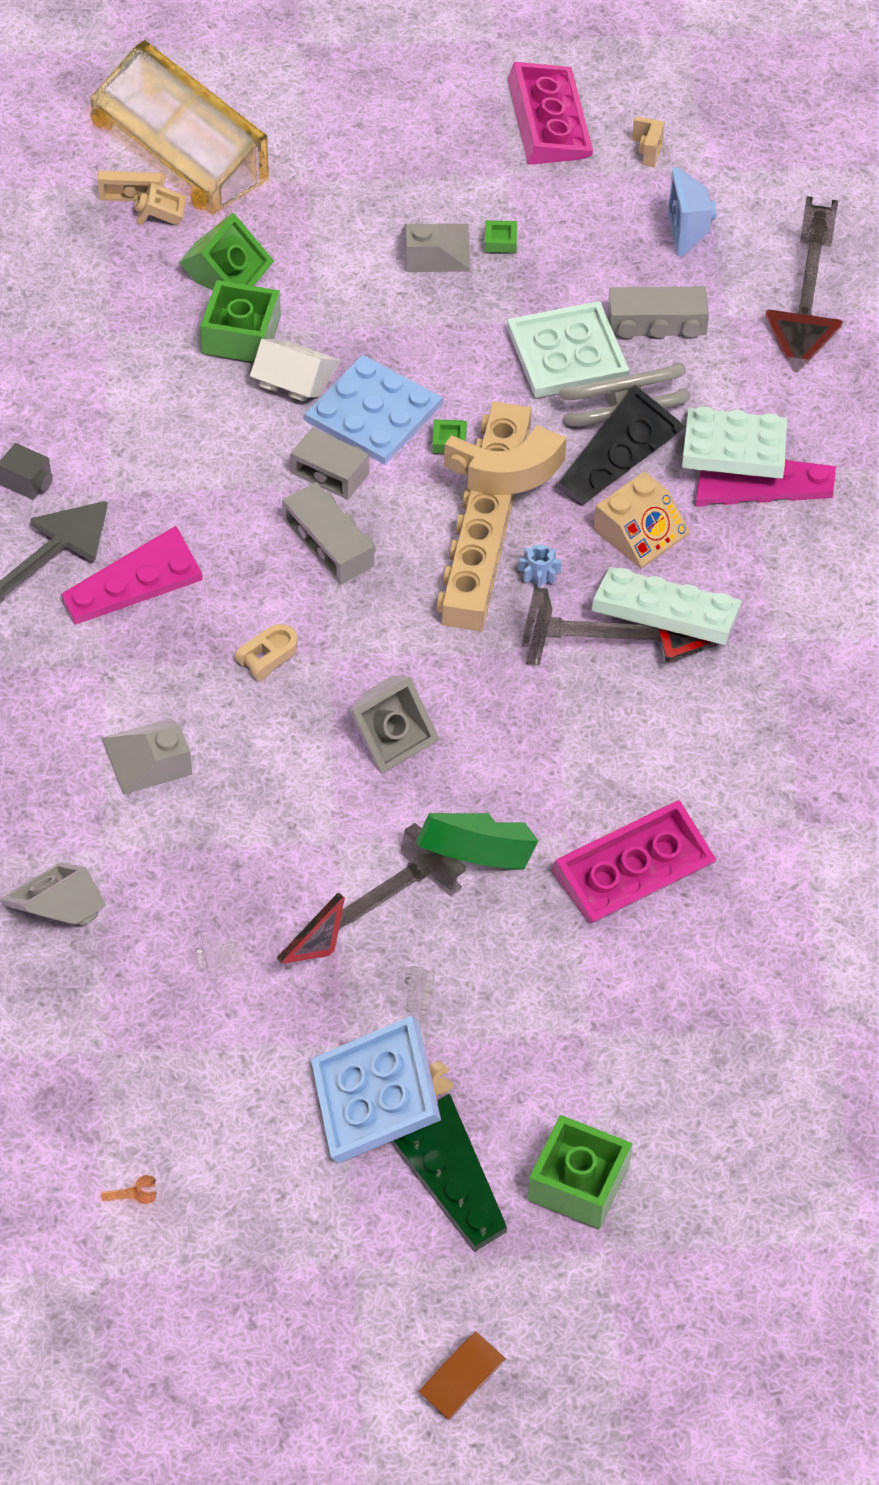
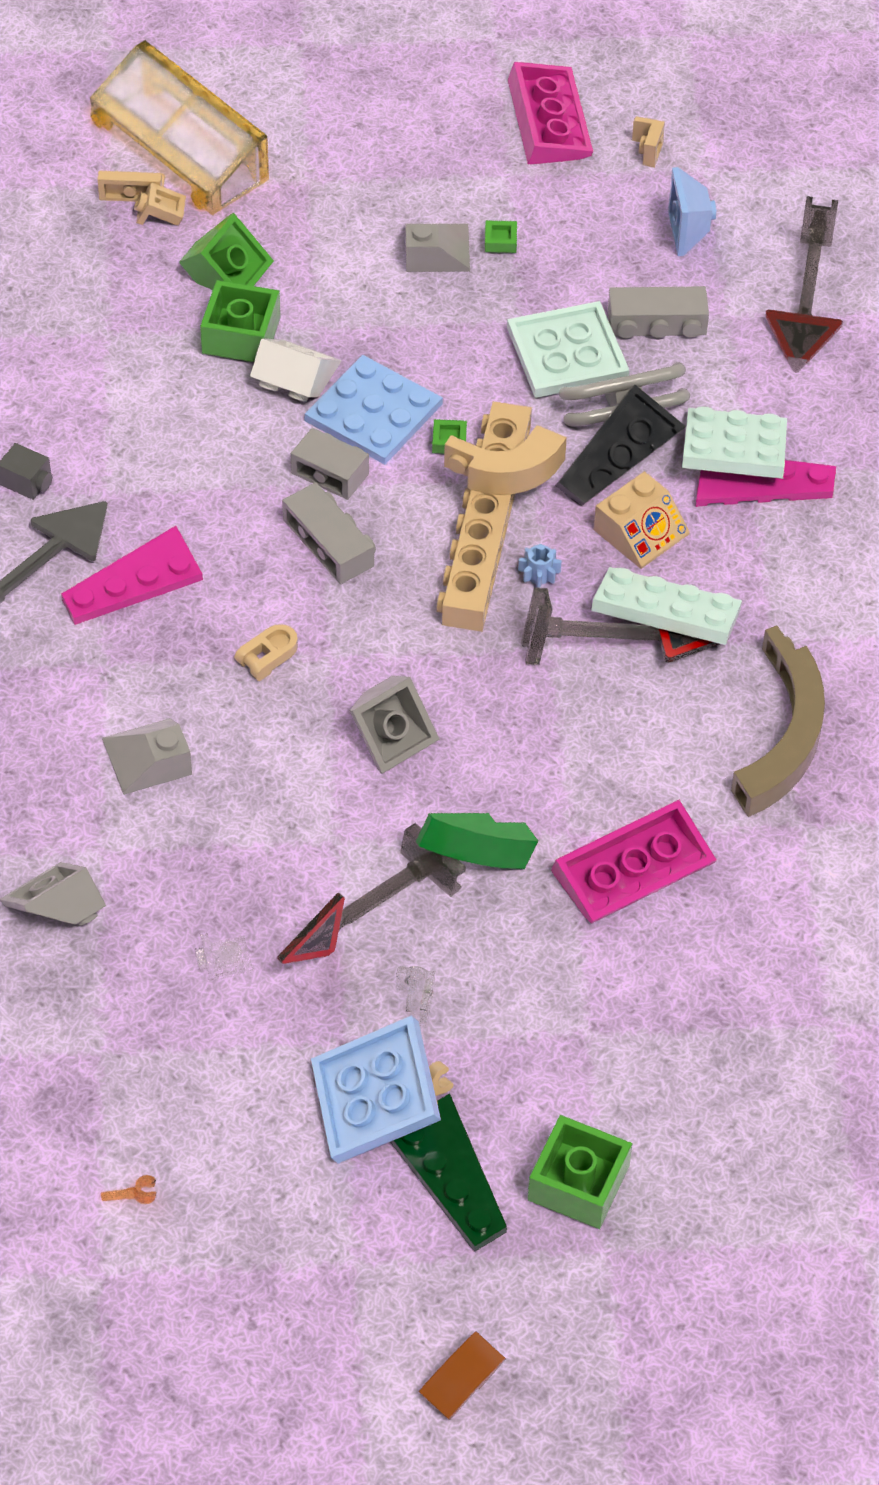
(784, 766): none -> dark tan arch

